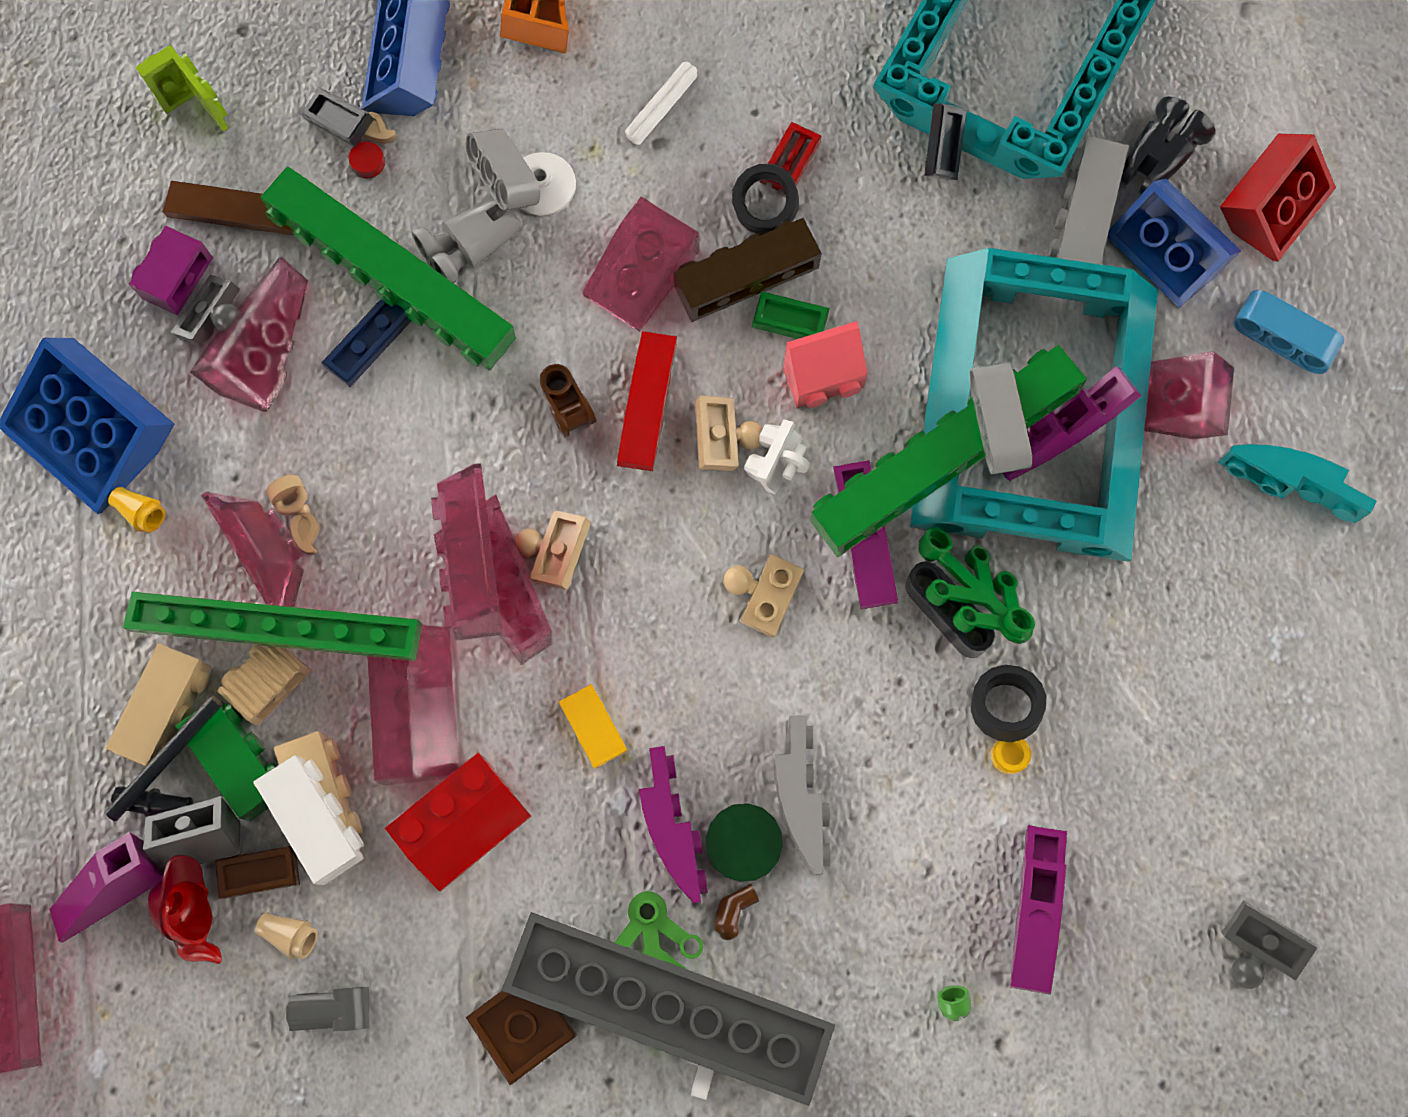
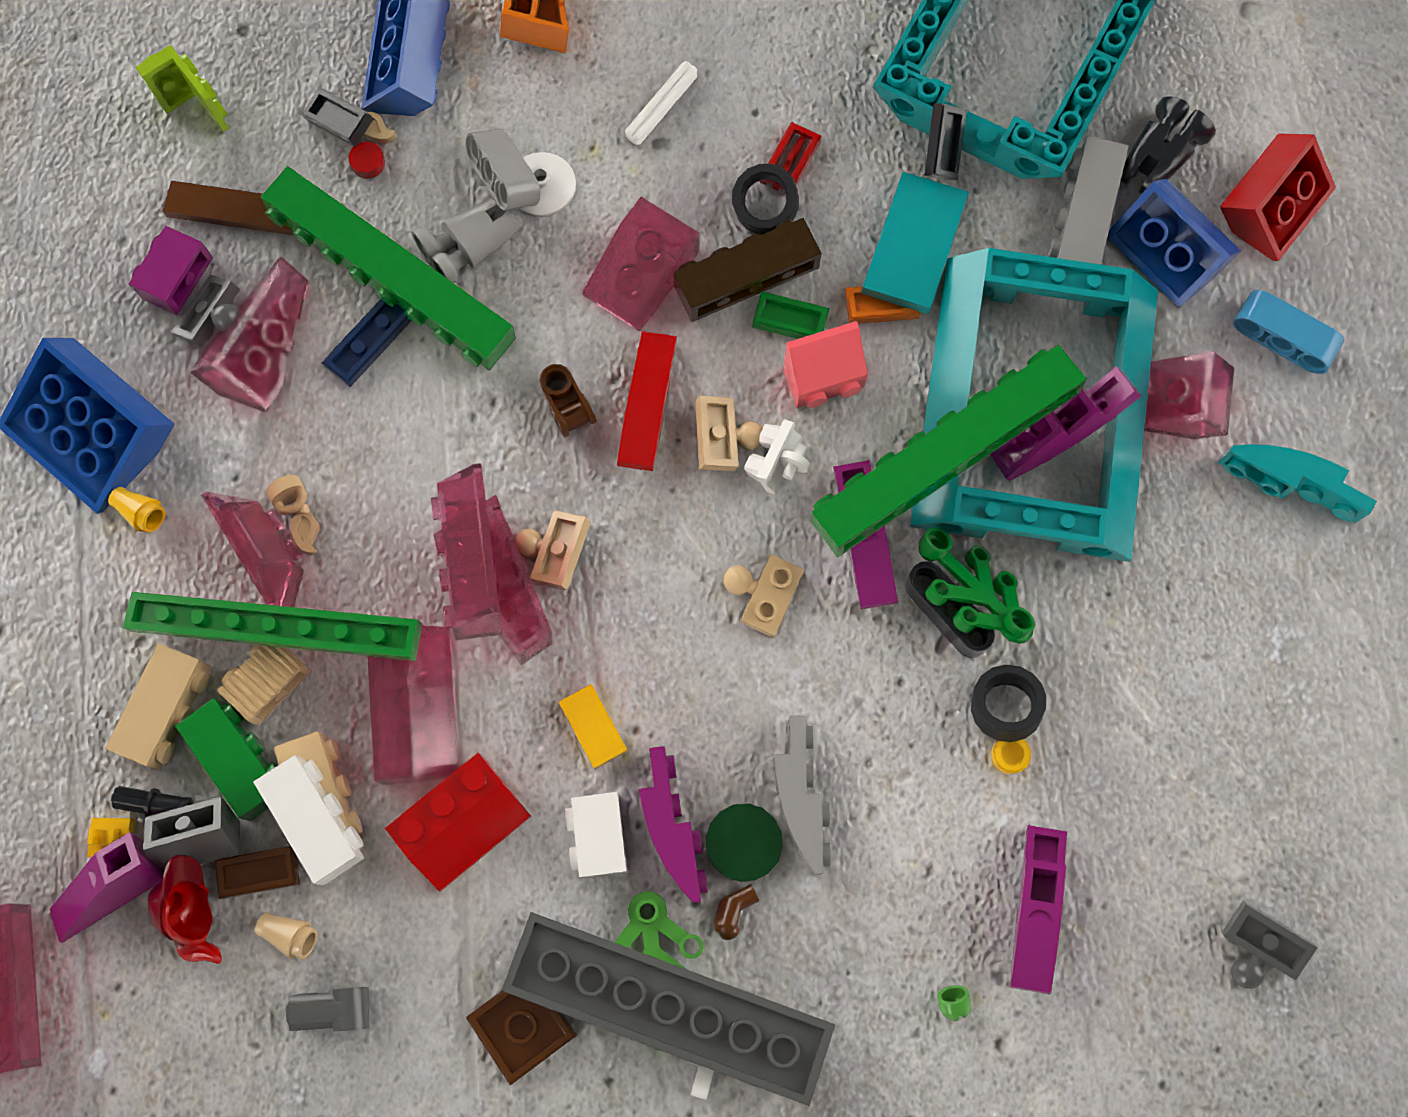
(106, 831): none -> yellow tile
(163, 758): black bar -> none
(598, 835): none -> white brick
(873, 310): none -> orange tile
(915, 243): none -> teal tile
(1000, 418): light grey beam -> none

